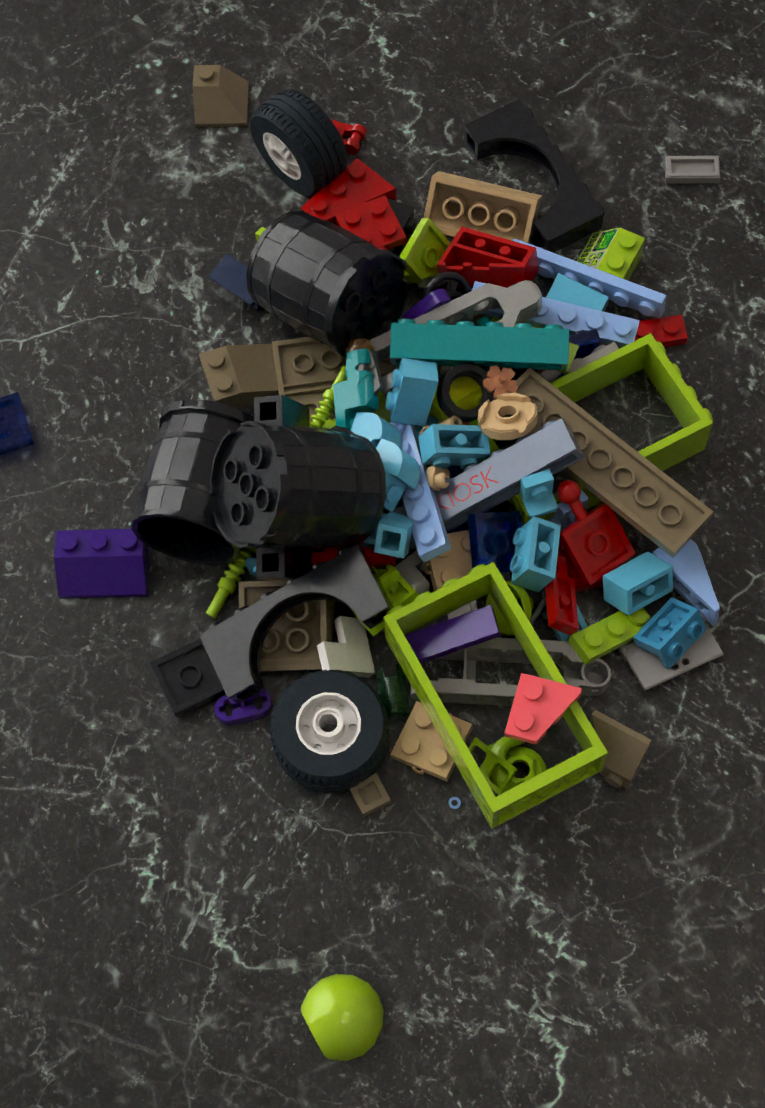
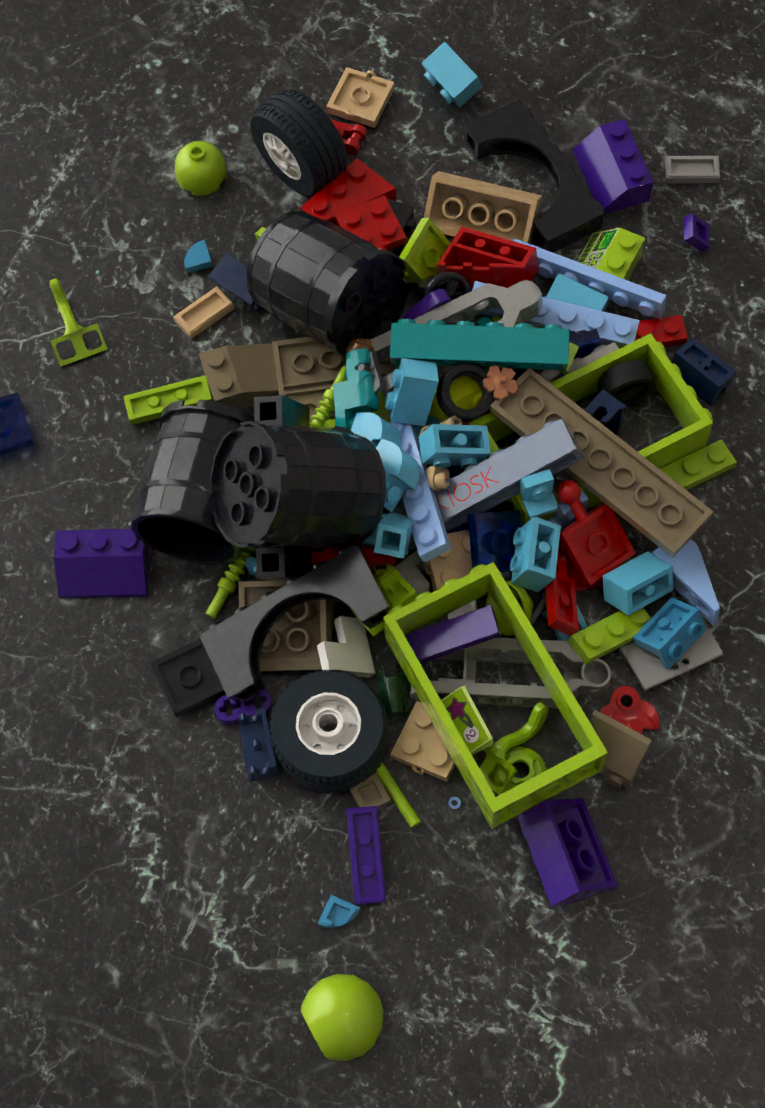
(73, 330): none -> lime piece
(150, 403): none -> lime plate
(197, 257): none -> dark azure tile
(200, 168): none -> lime cylinder
(203, 312): none -> tan tile
(219, 97): dark tan slope -> none
(257, 746): none -> dark blue hinge
(337, 913): none -> dark azure tile
(360, 97): none -> tan plate
(366, 855): none -> dark purple tile
(398, 797): none -> lime bar
(451, 75): none -> medium azure brick
(468, 720): none -> slope
(508, 428): tan tile -> none
(537, 707): coral wing -> none
(566, 850): none -> dark purple slope
(607, 411): none -> dark blue hinge
(613, 167): none -> dark purple slope
(628, 382): none -> black tyre
(636, 716): none -> red plate
(696, 232): none -> dark purple plate
(701, 465): none -> lime plate
(703, 371): none -> dark blue hinge

